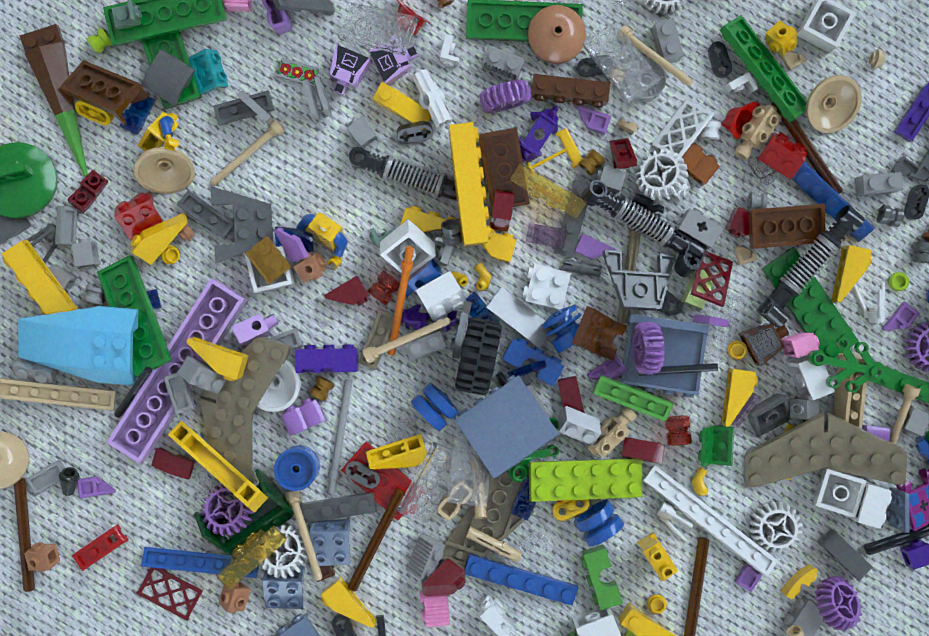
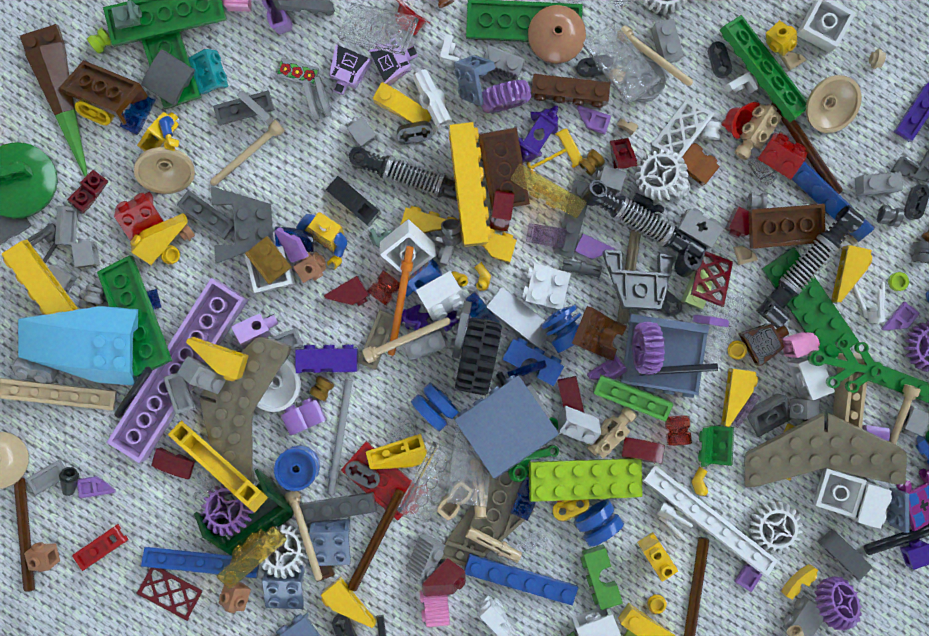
(353, 201): none -> black slope
(467, 73): none -> sand blue bracket

